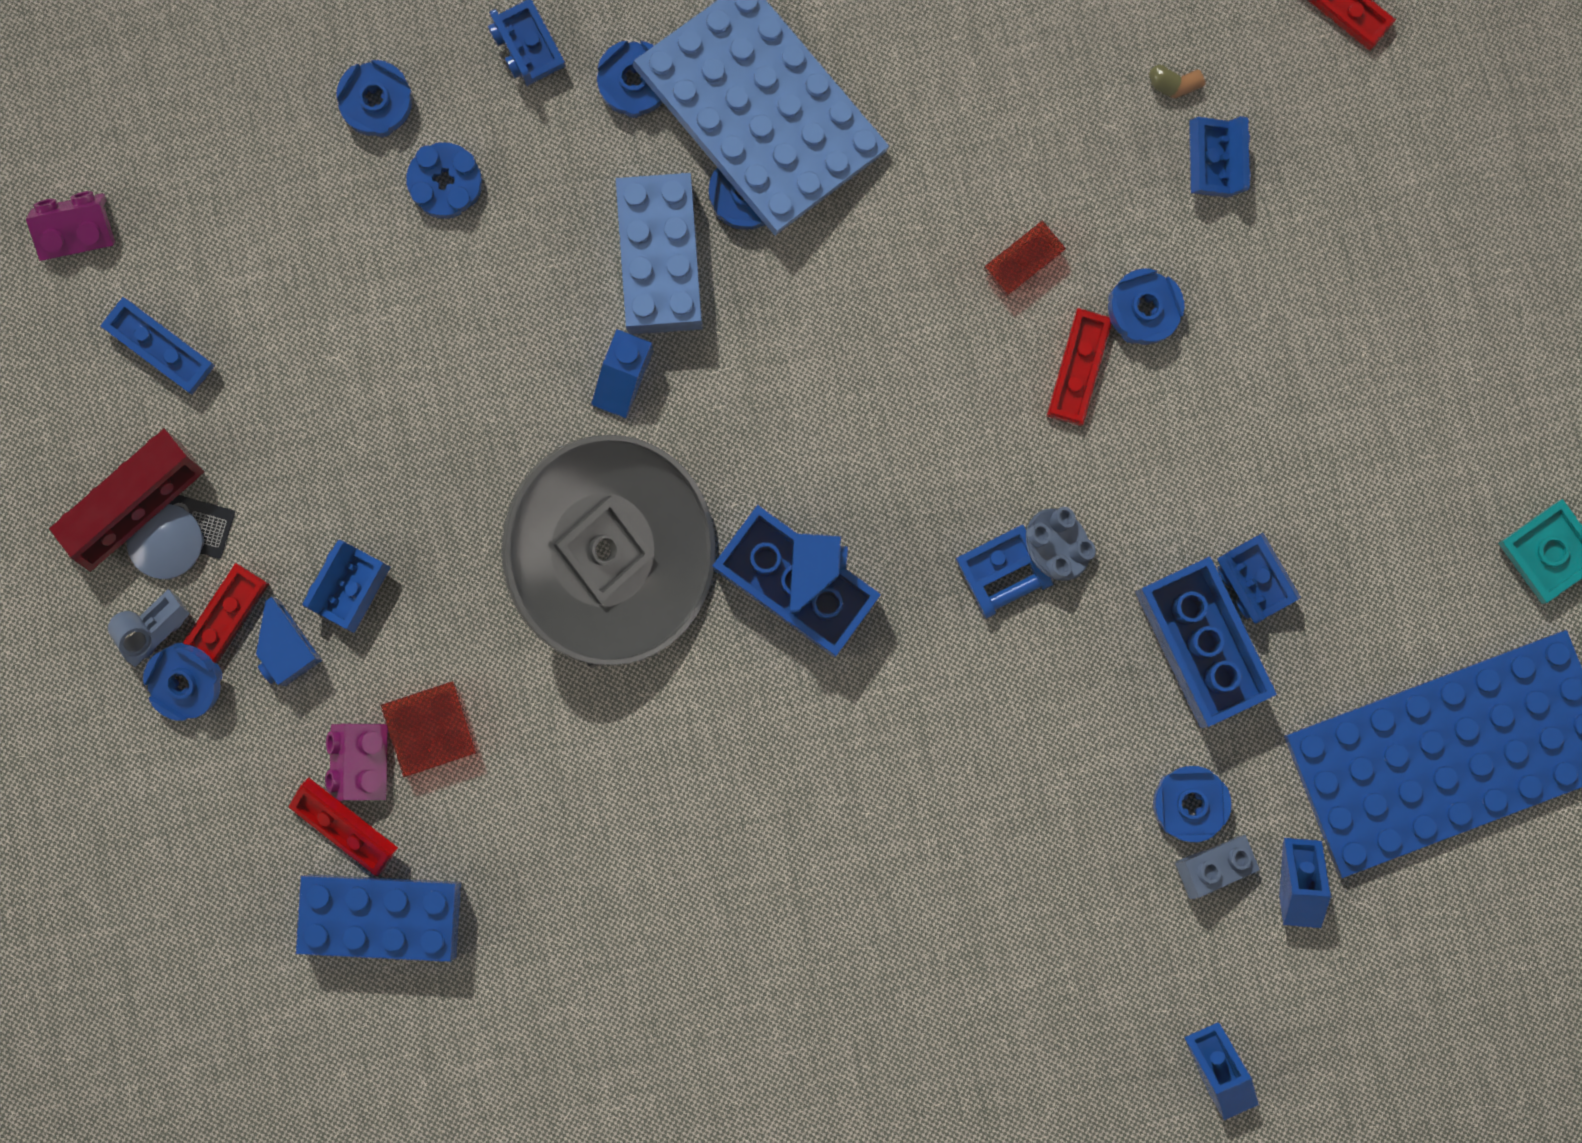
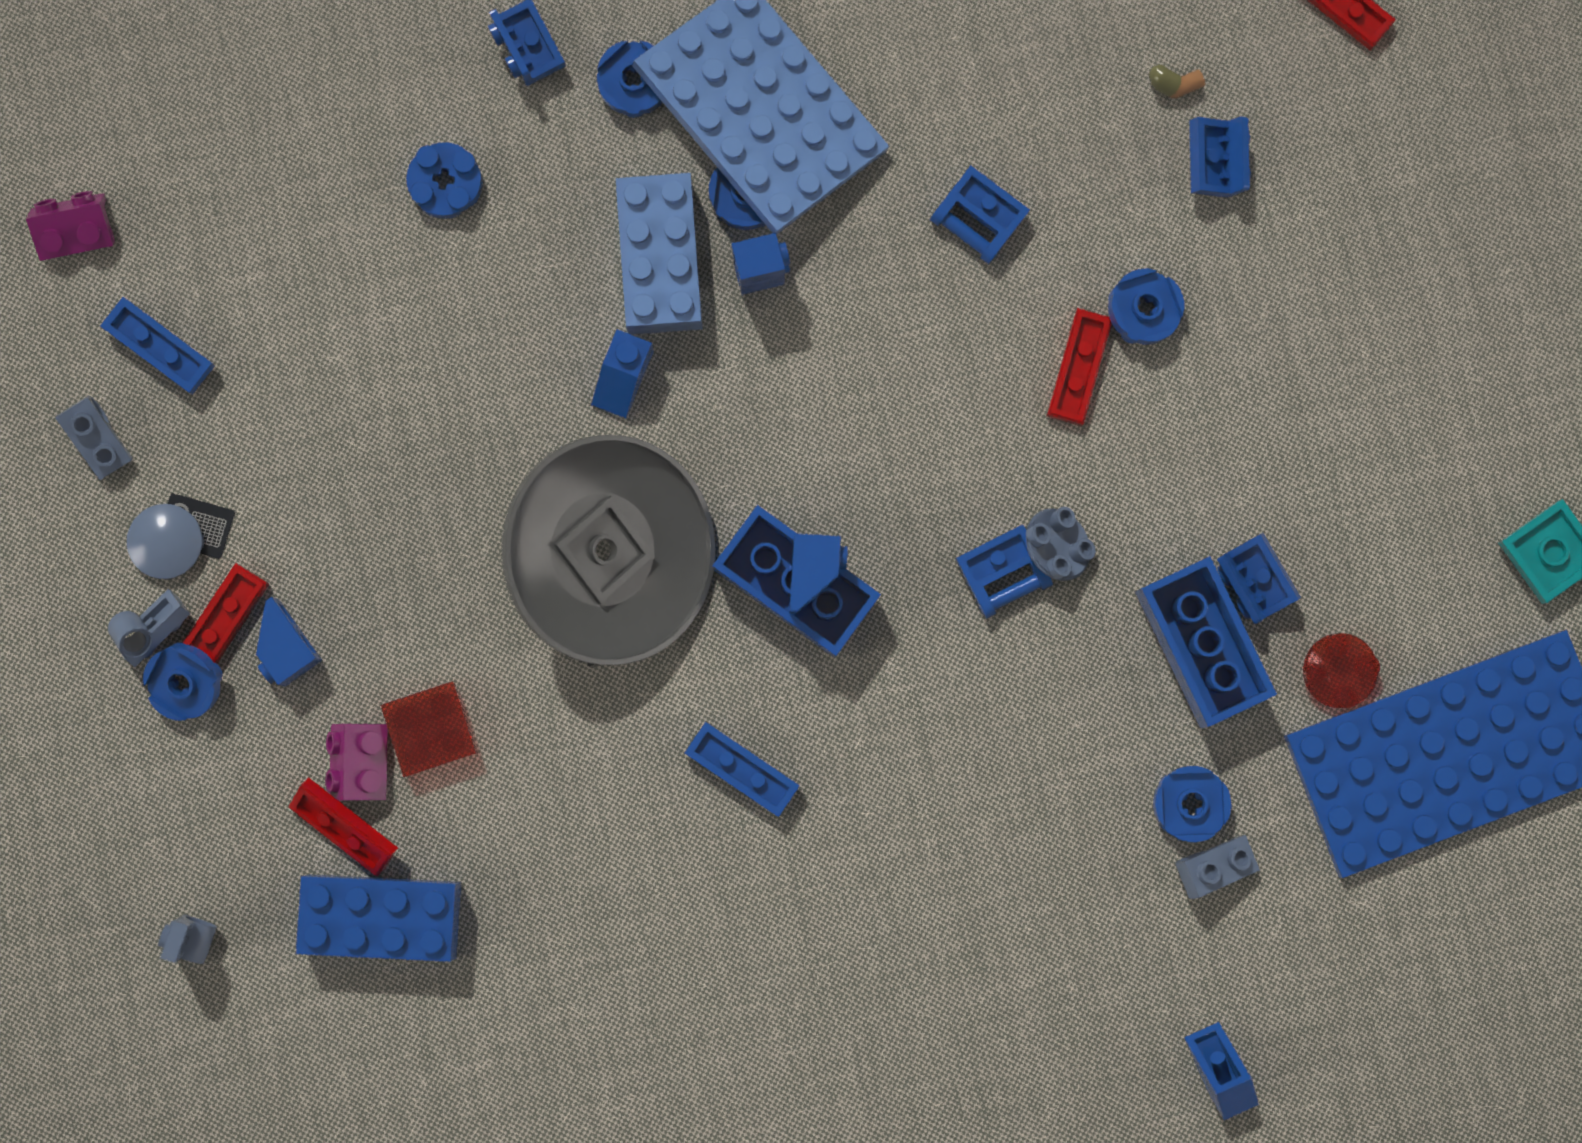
(94, 437): none -> sand blue plate
(126, 500): dark red brick -> none
(187, 939): none -> sand blue plate
(346, 585): blue bracket -> none
(370, 77): blue plate -> none
(742, 769): none -> blue plate
(760, 263): none -> blue brick
(987, 205): none -> blue plate
(1024, 258): clear red plate -> none
(1303, 883): blue slope -> none
(1340, 670): none -> clear red dish

